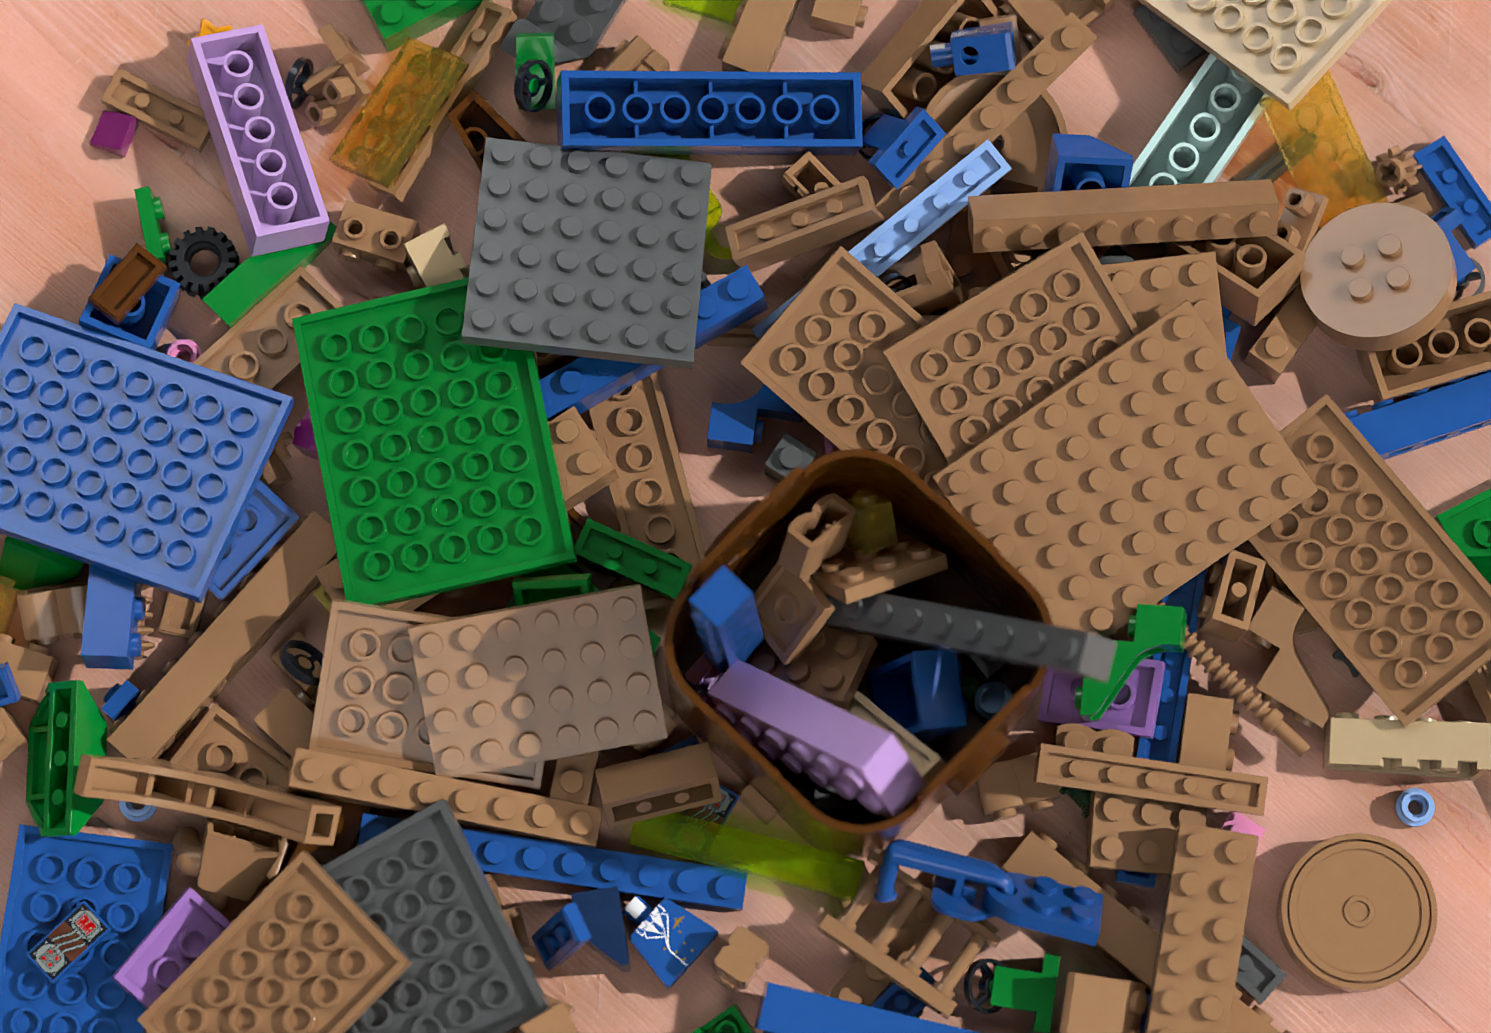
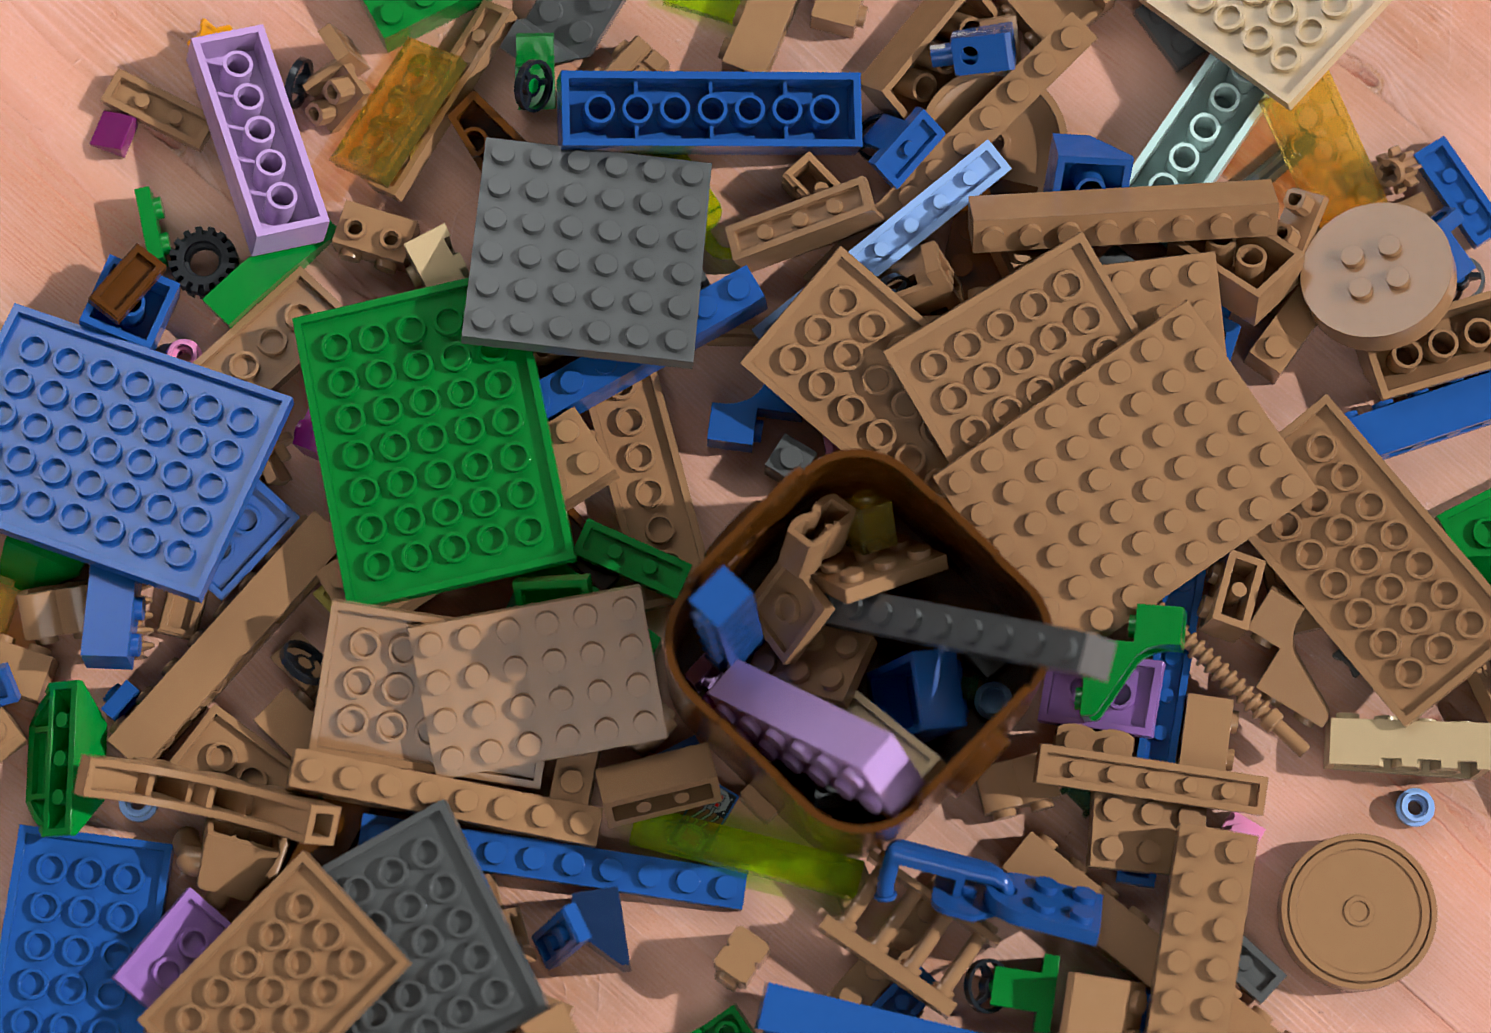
(69, 942): tile -> none
(668, 937): blue torso -> none

